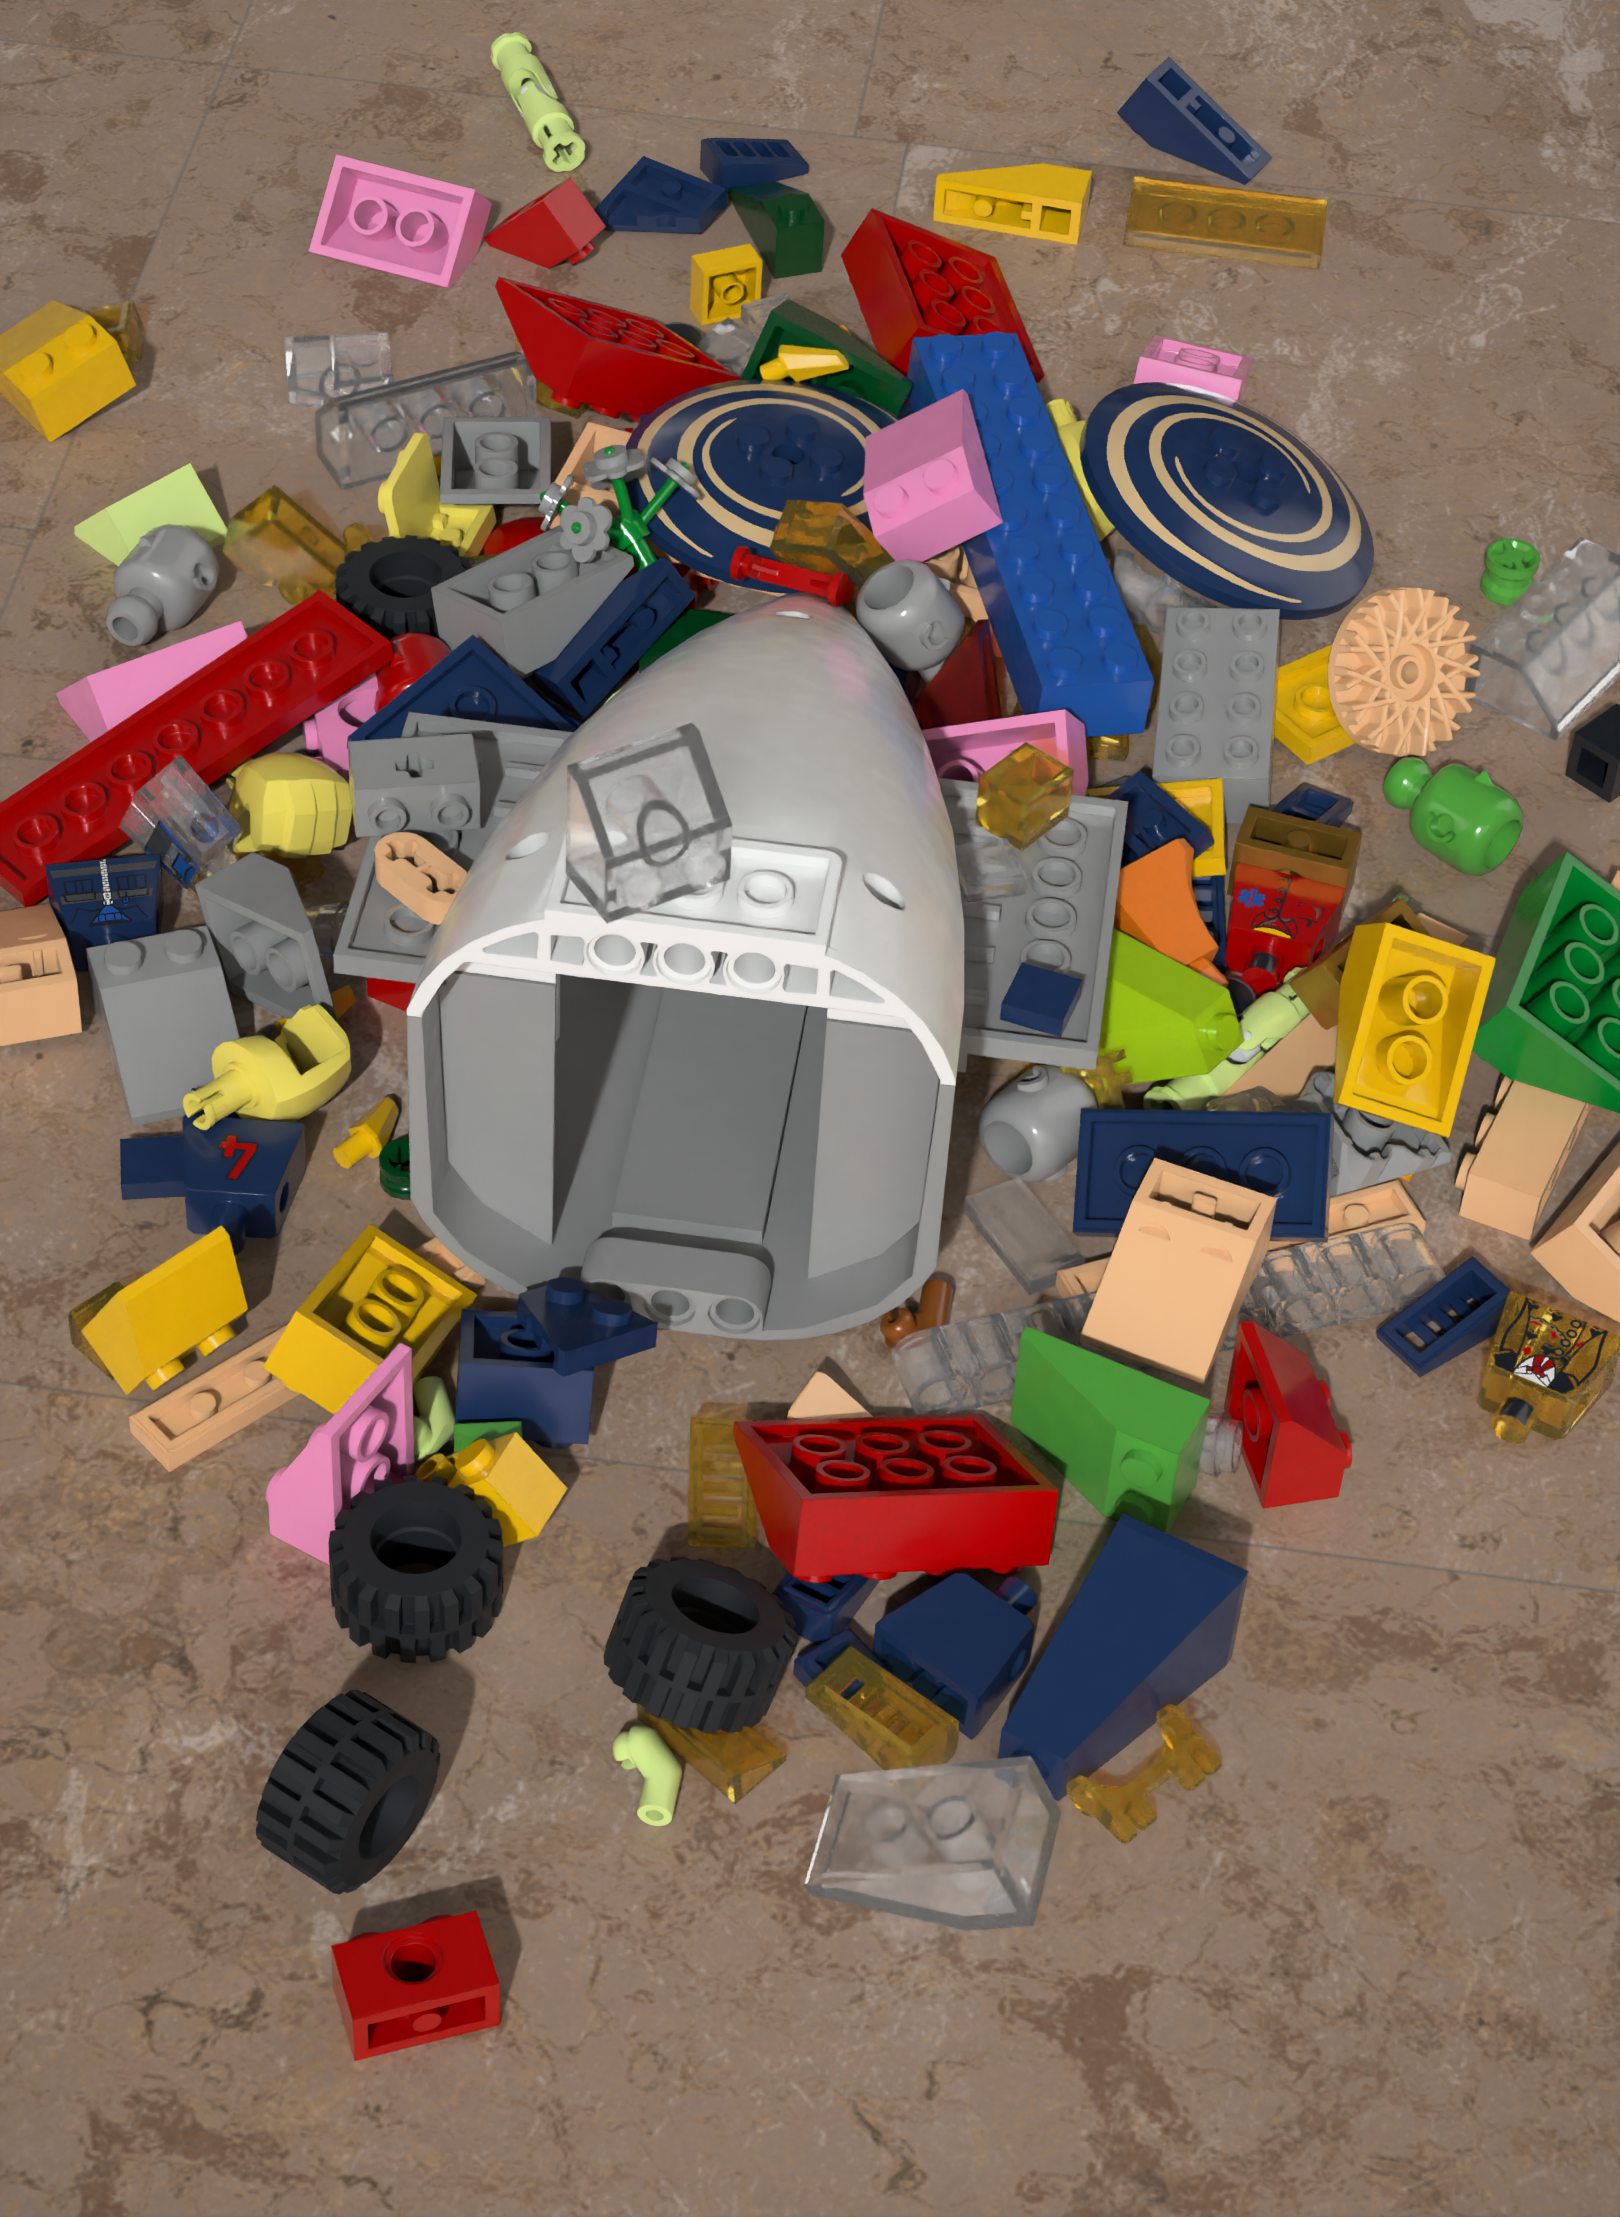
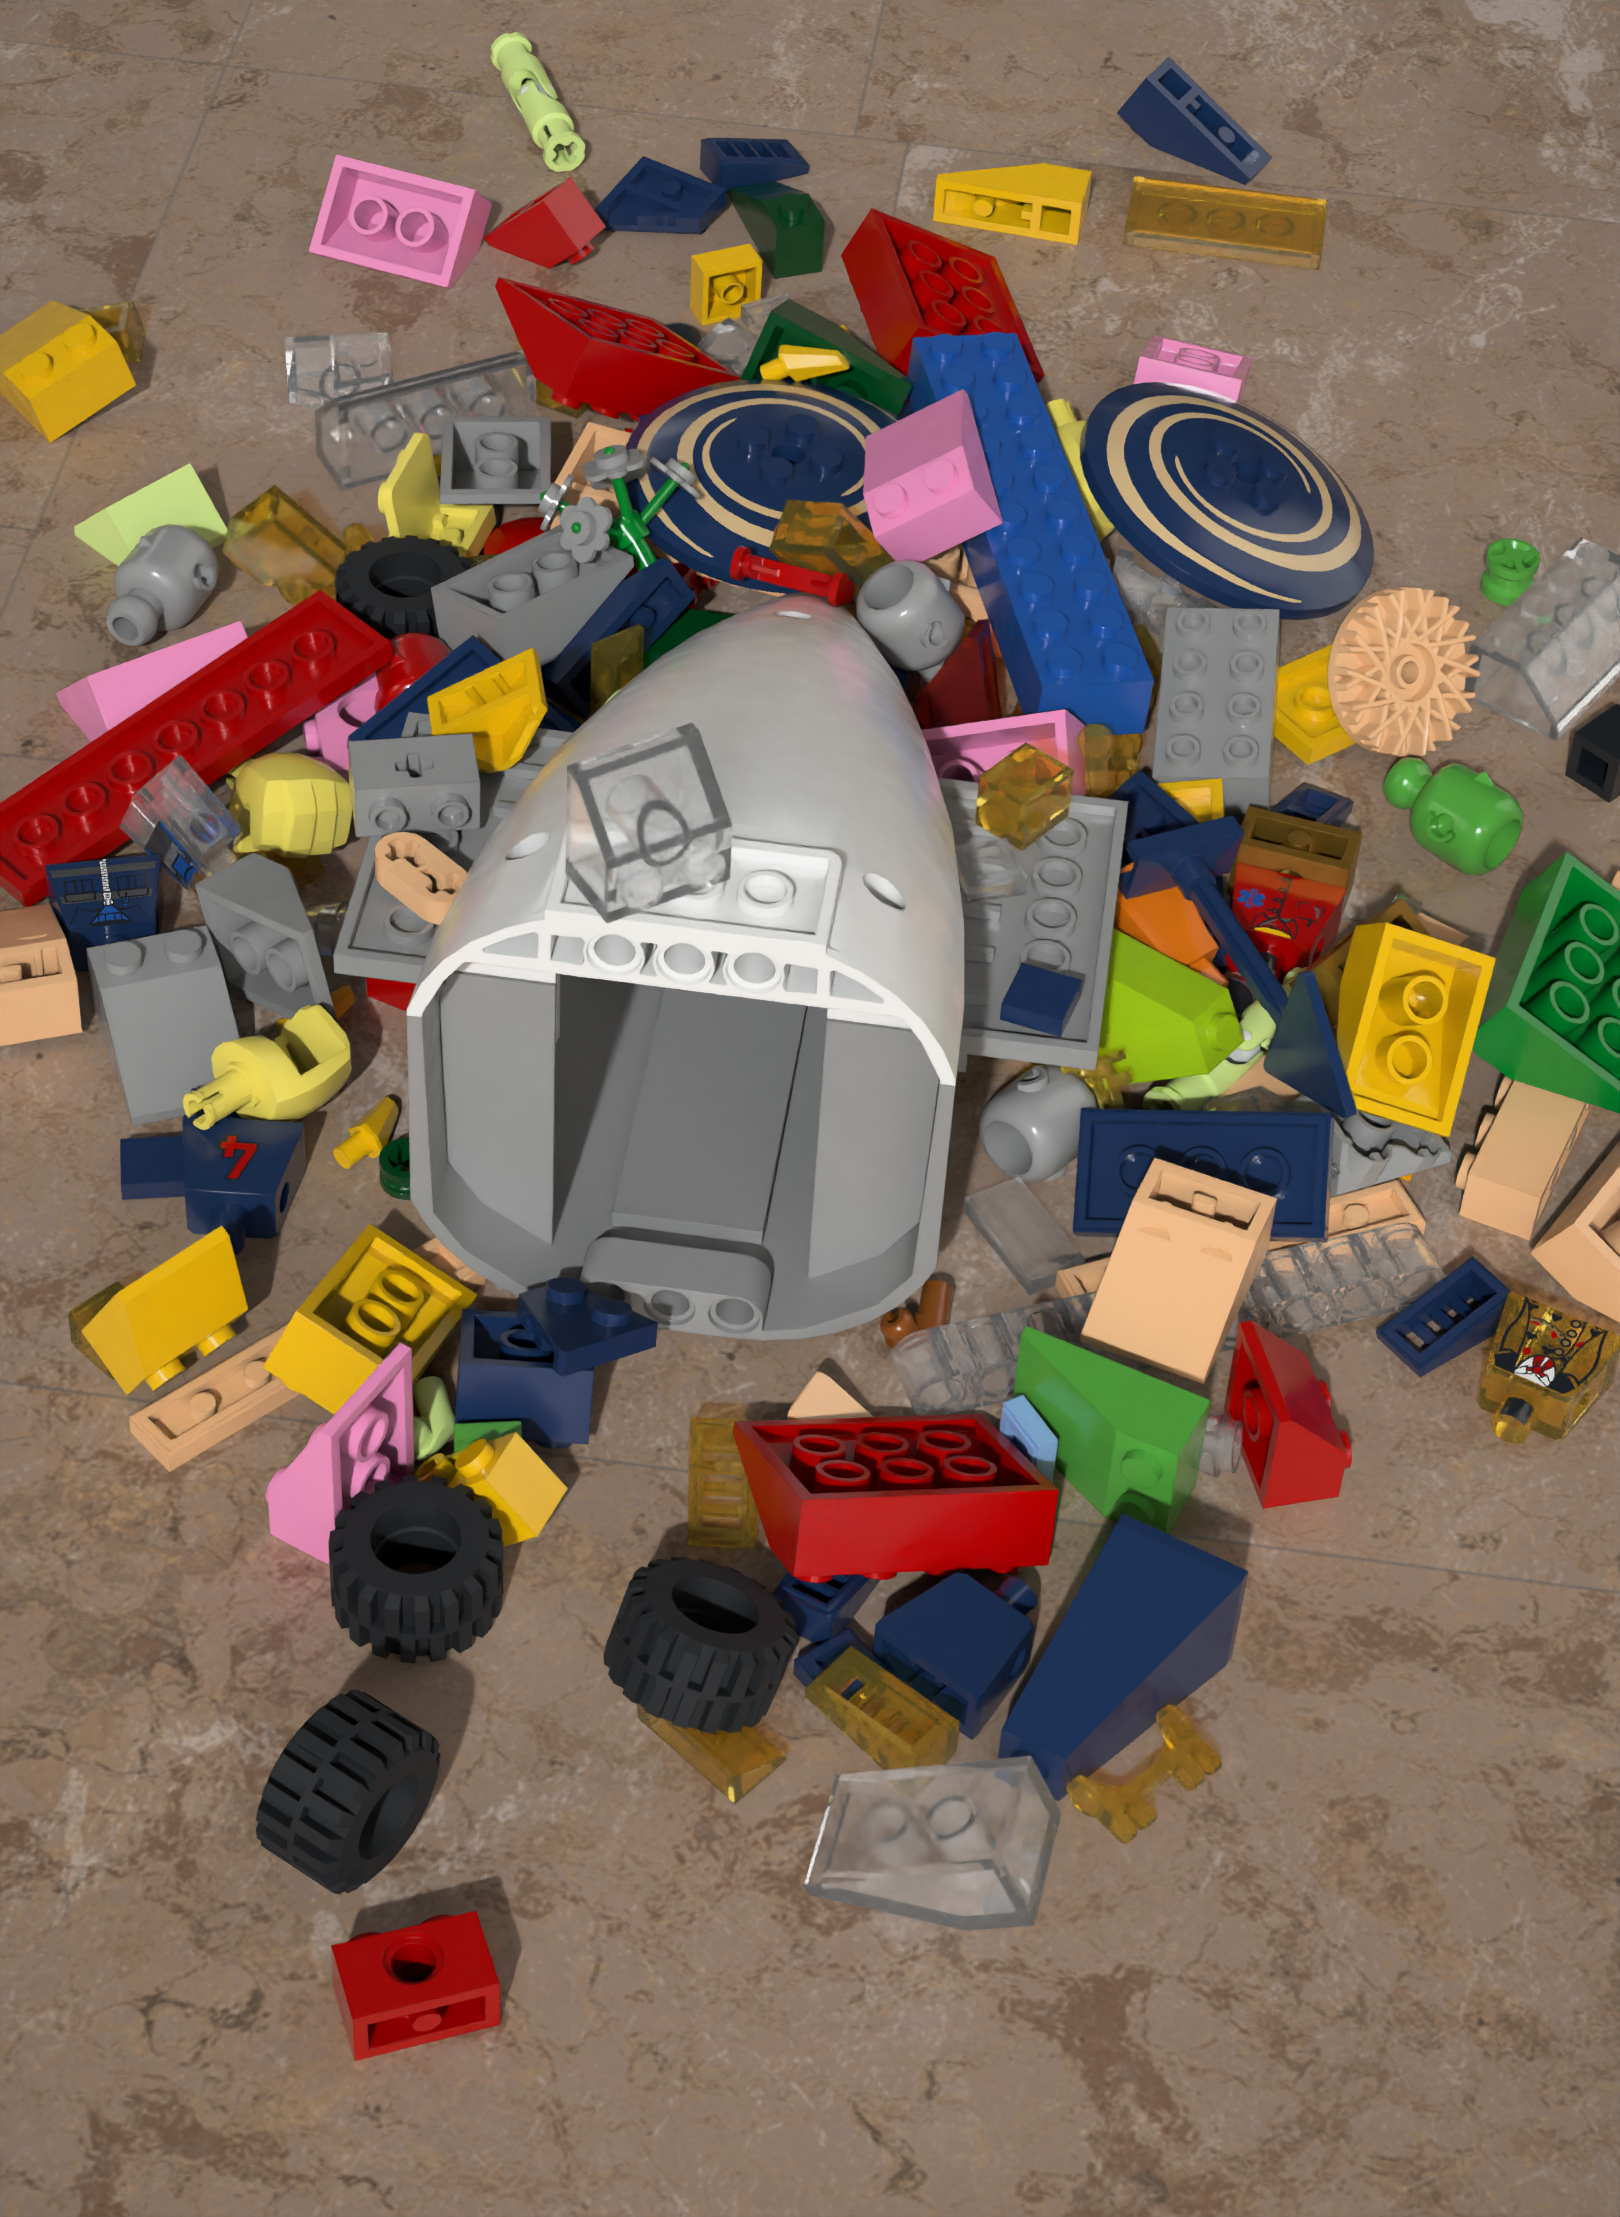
(496, 706): none -> yellow slope
(615, 664): none -> clear yellow slope
(662, 1772): yellowish green arm -> none
(1029, 1434): none -> light blue tile
(1108, 757): none -> clear yellow piece
(1304, 1044): none -> dark blue piece

